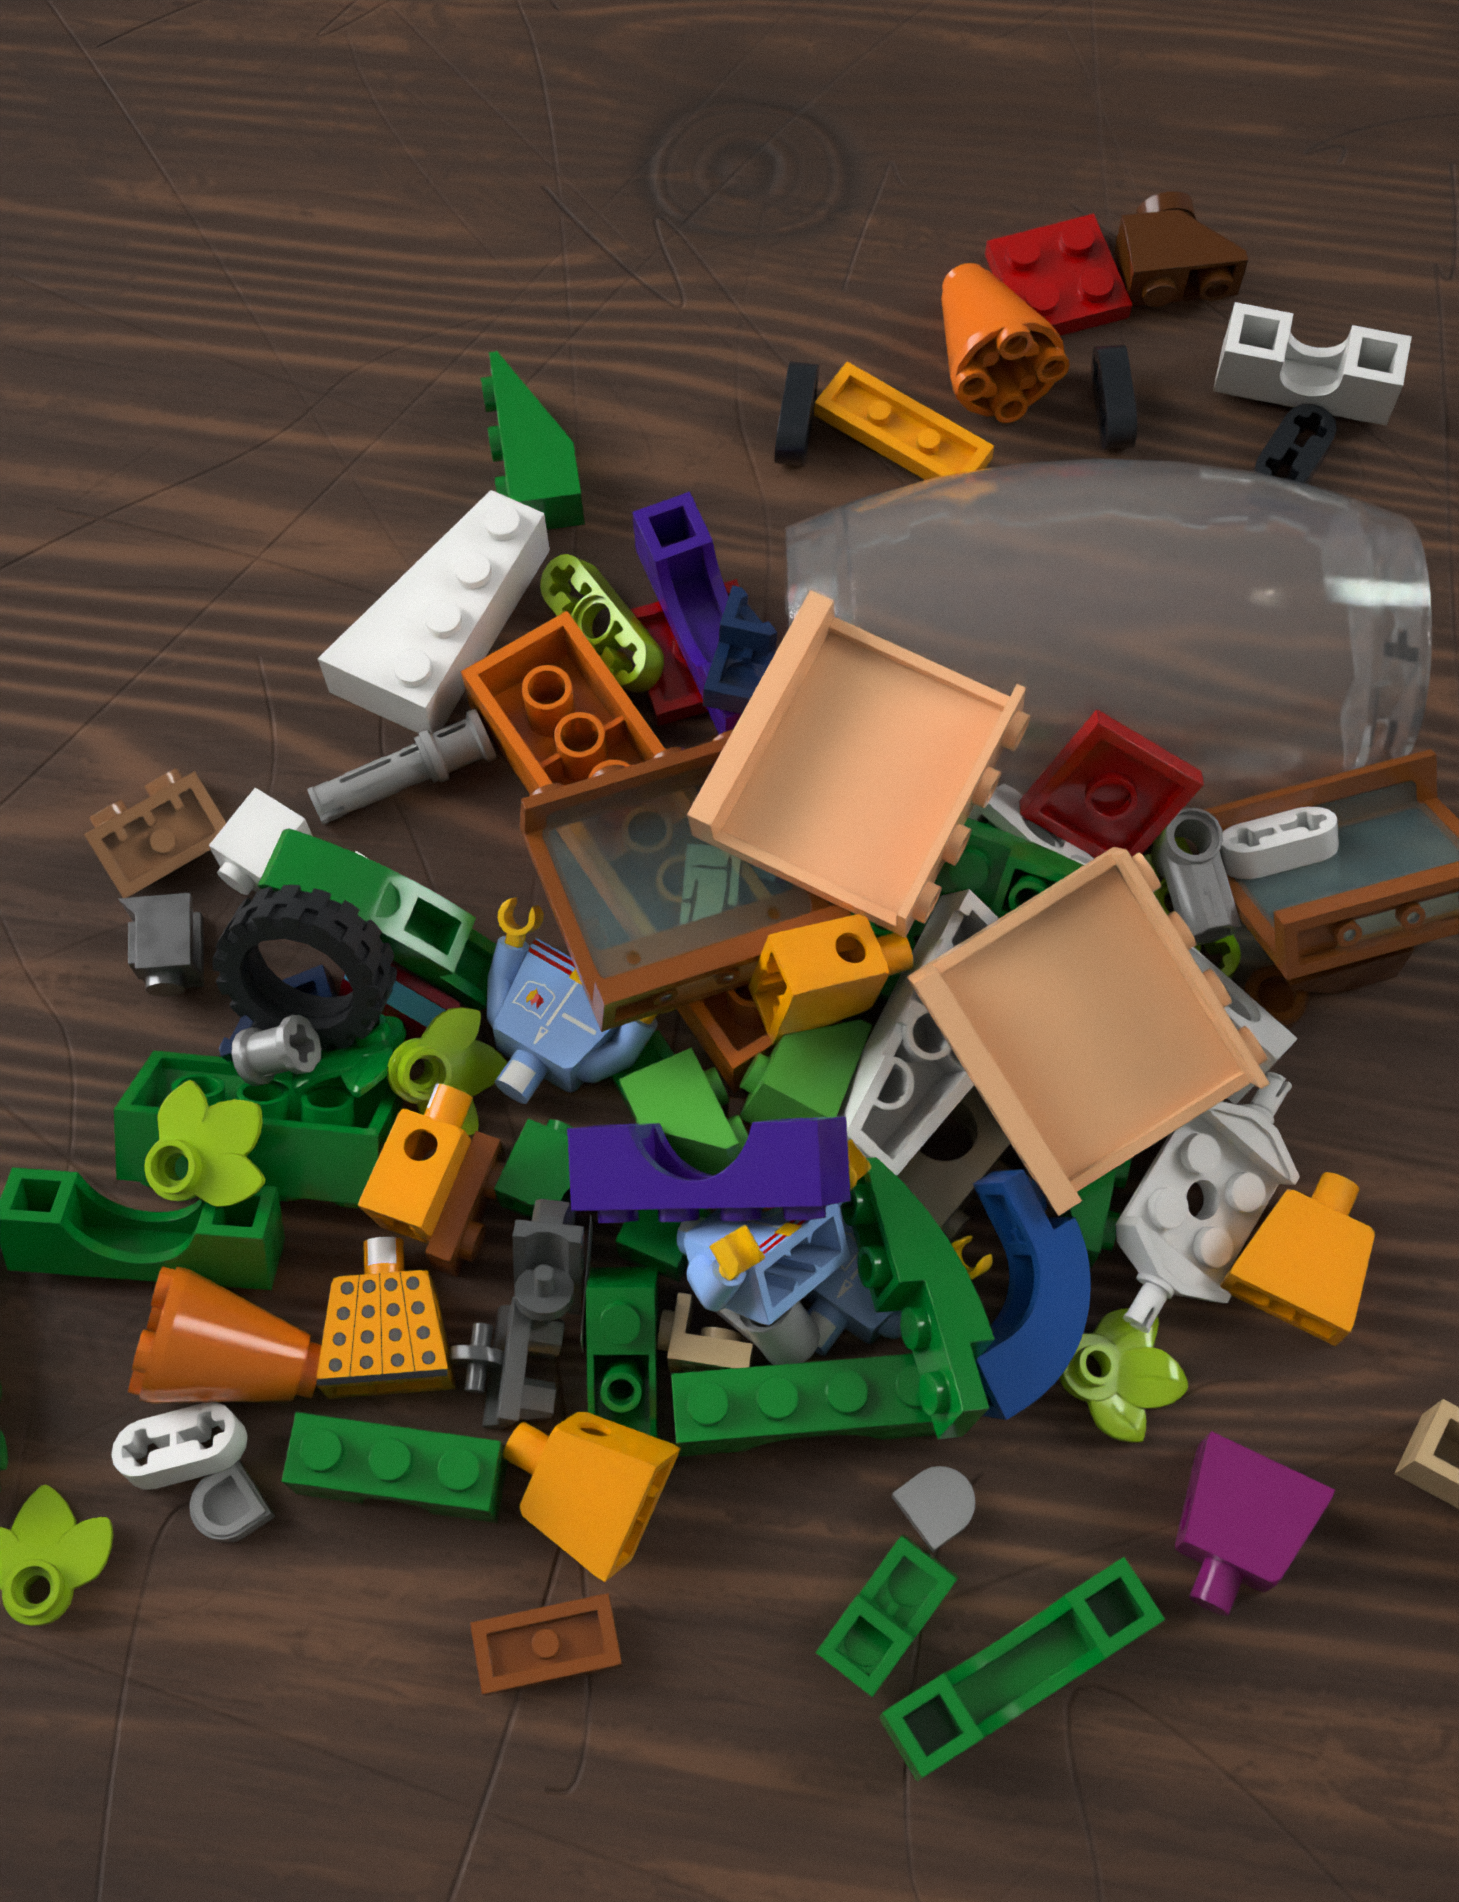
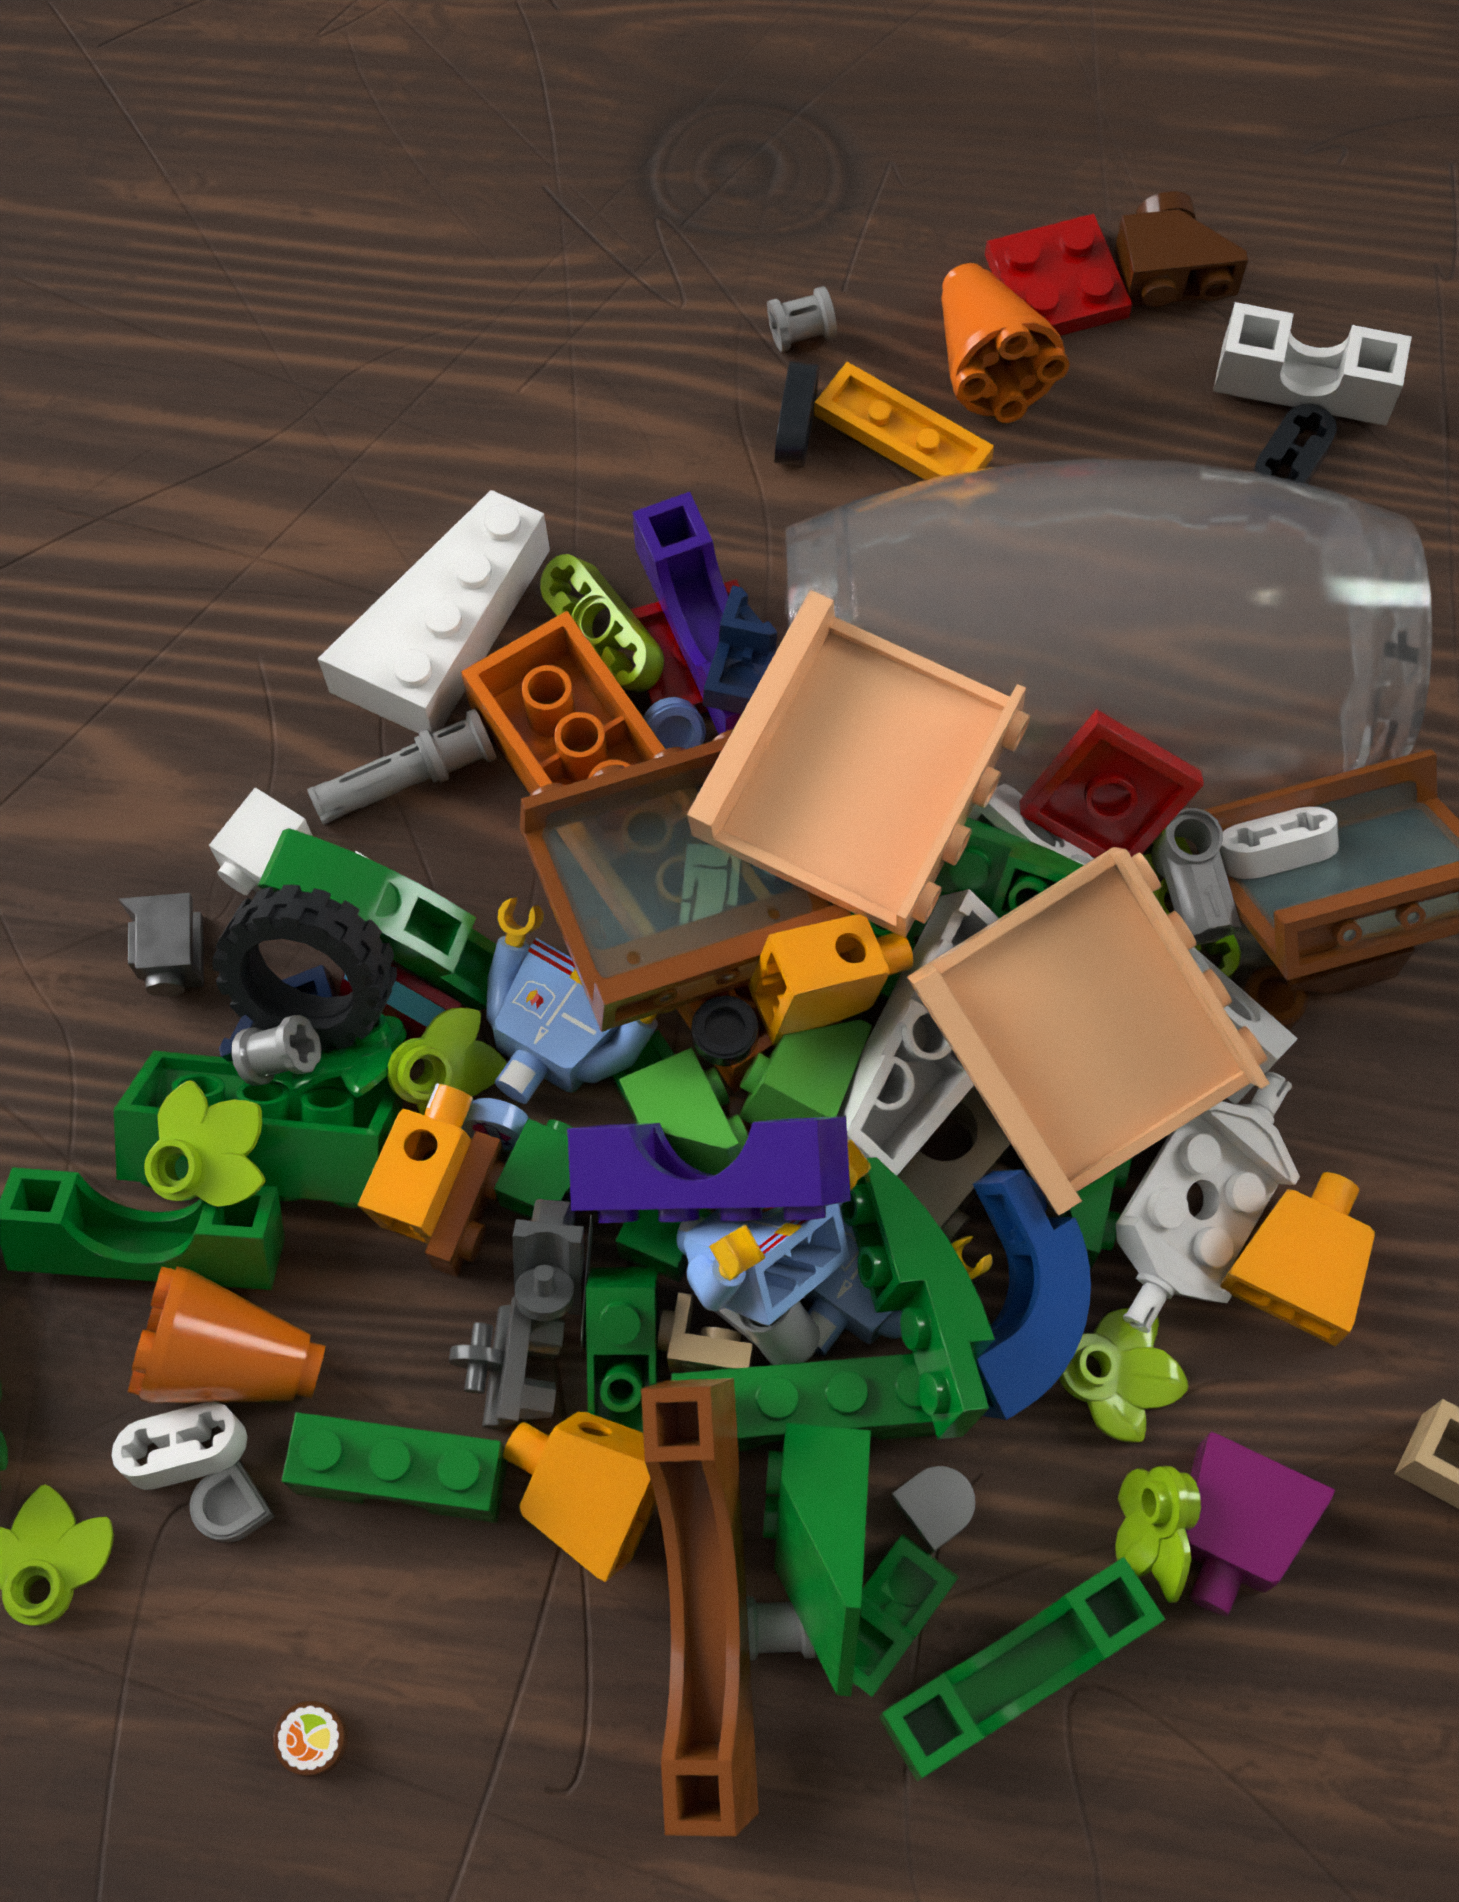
(156, 834): medium nougat bracket -> none
(310, 1738): none -> tile
(384, 1329): light orange torso -> none
(495, 1119): none -> light blue tile
(533, 447): green slope -> none
(546, 1644): dark orange plate -> none
(676, 723): none -> light blue tile
(710, 1721): none -> dark orange arch
(725, 1030): none -> black tile
(775, 1629): none -> light grey bush
(802, 319): none -> light grey bush
(821, 1536): none -> green slope
(1114, 396): black beam -> none
(1153, 1535): none -> lime plate

